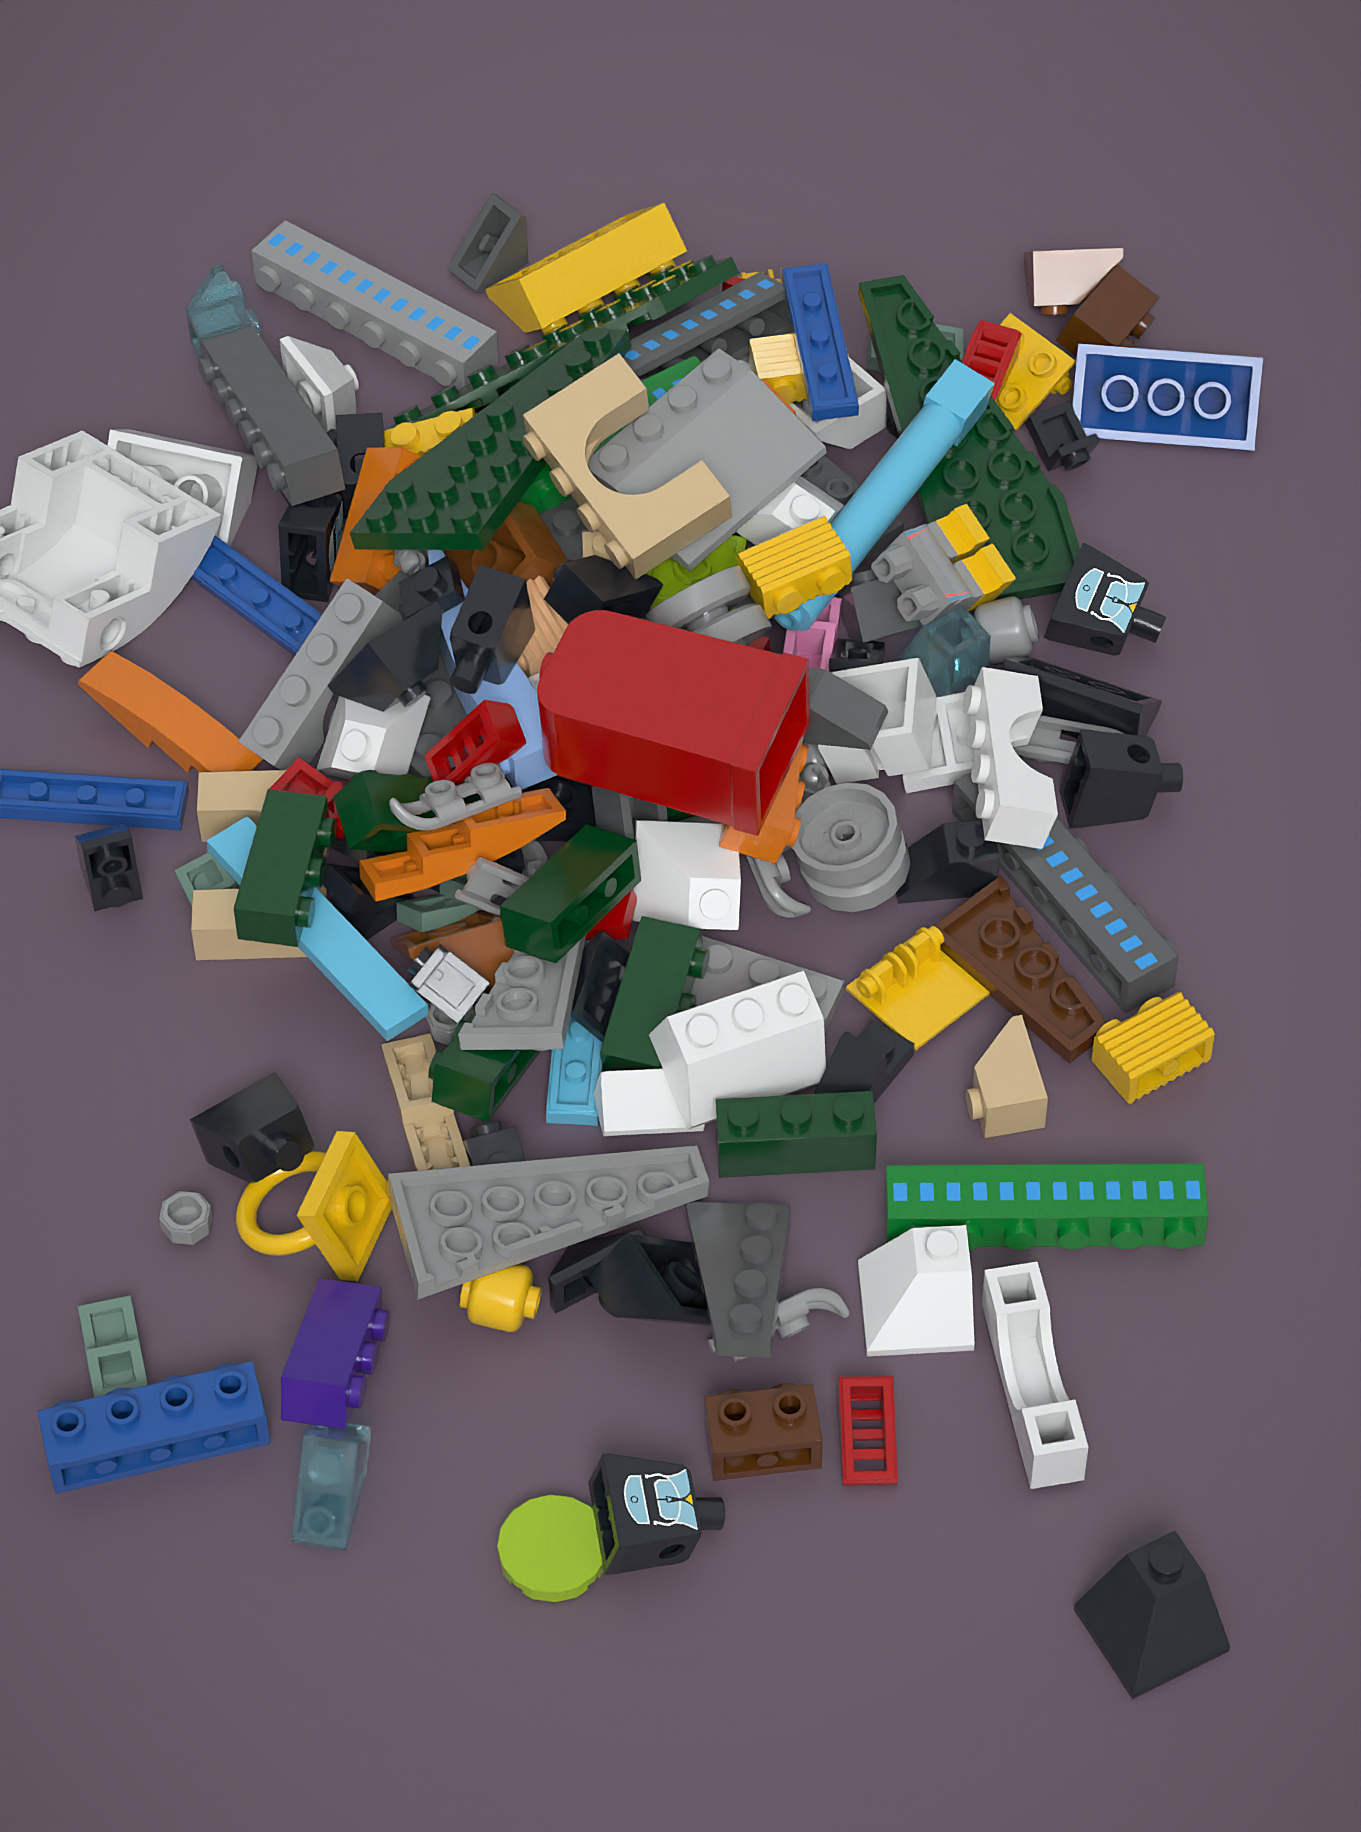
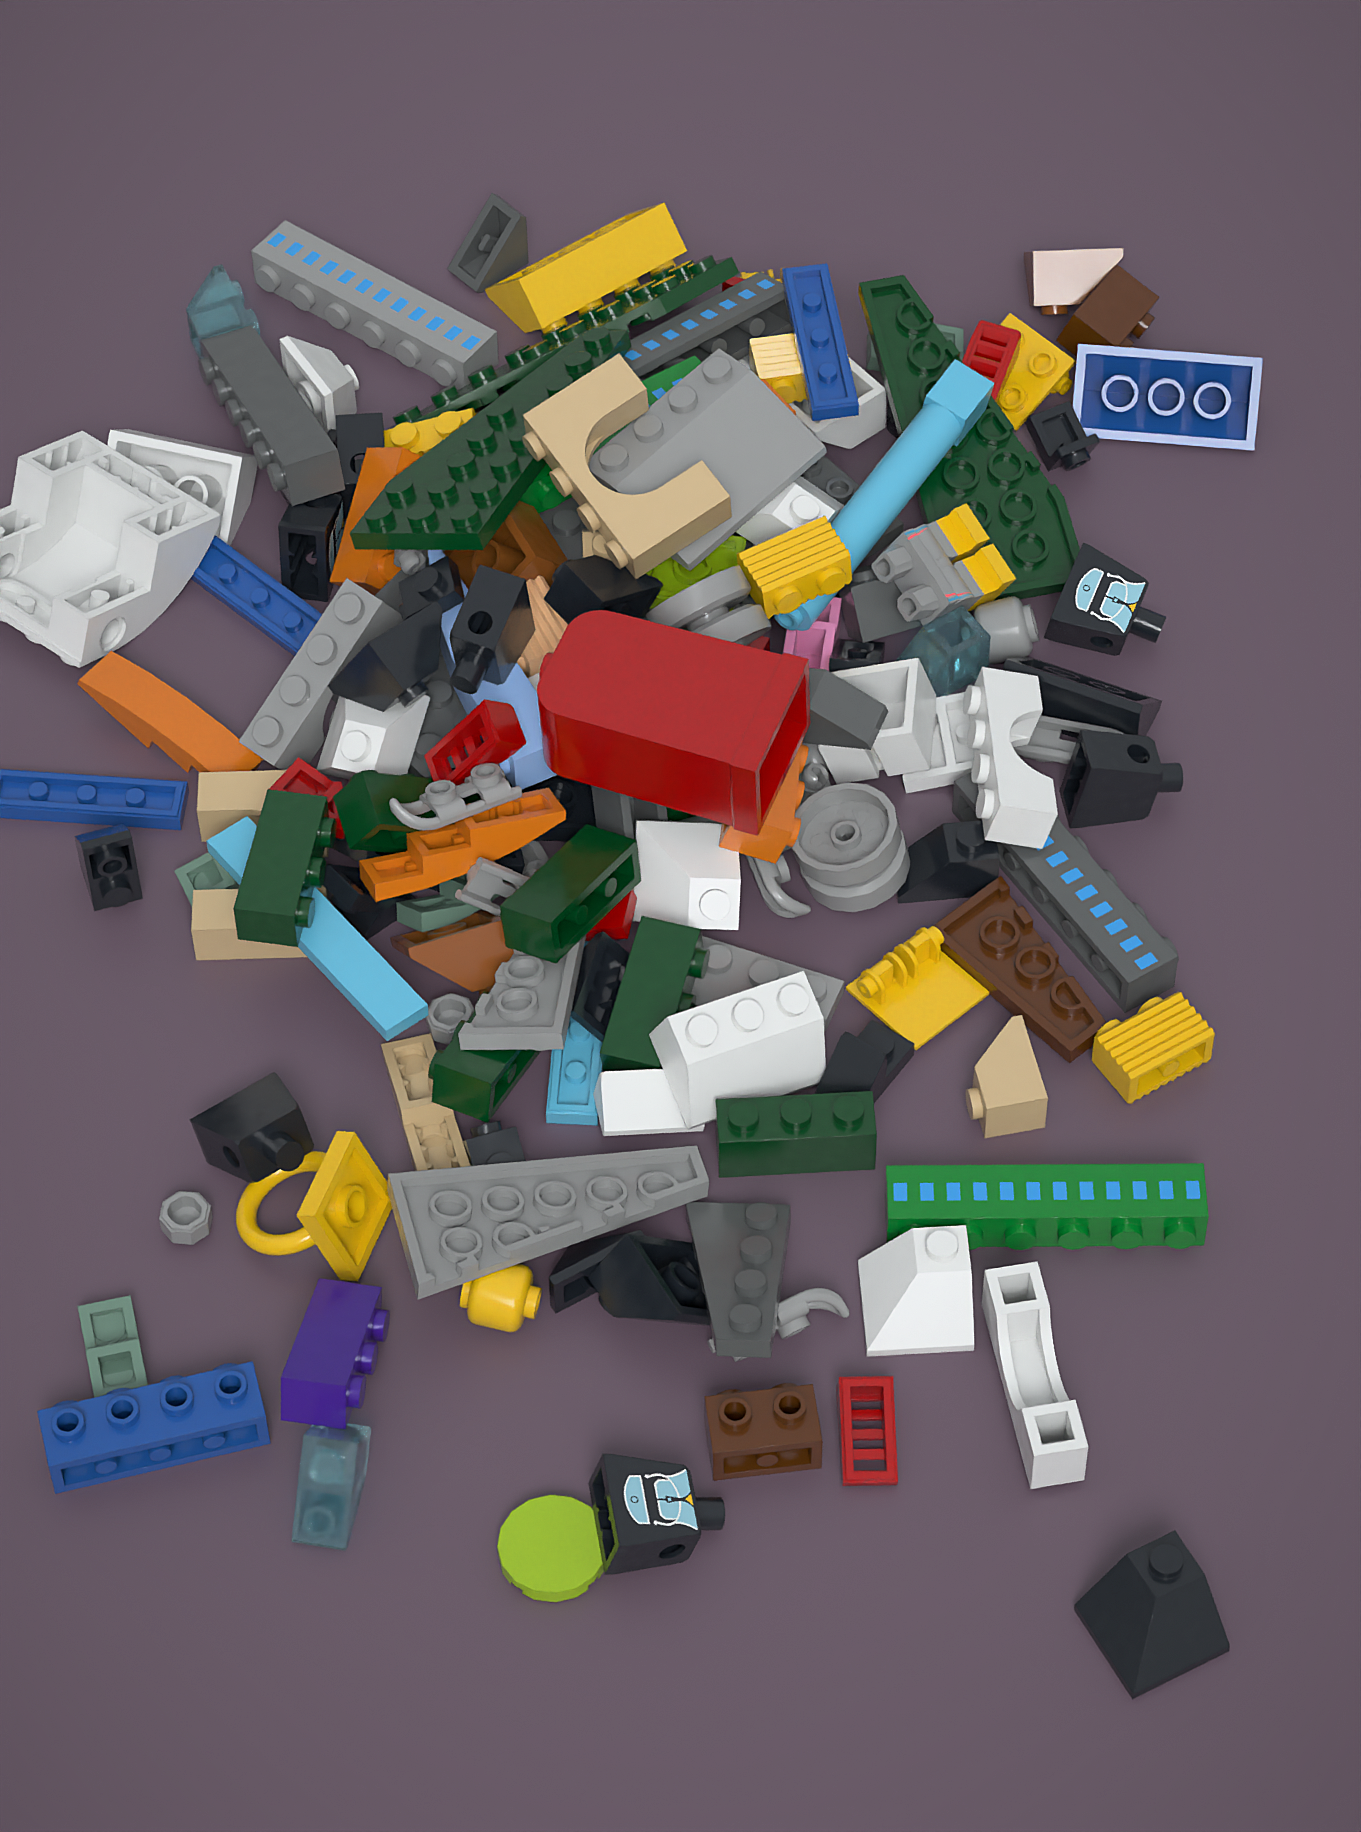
(446, 981): bracket -> none

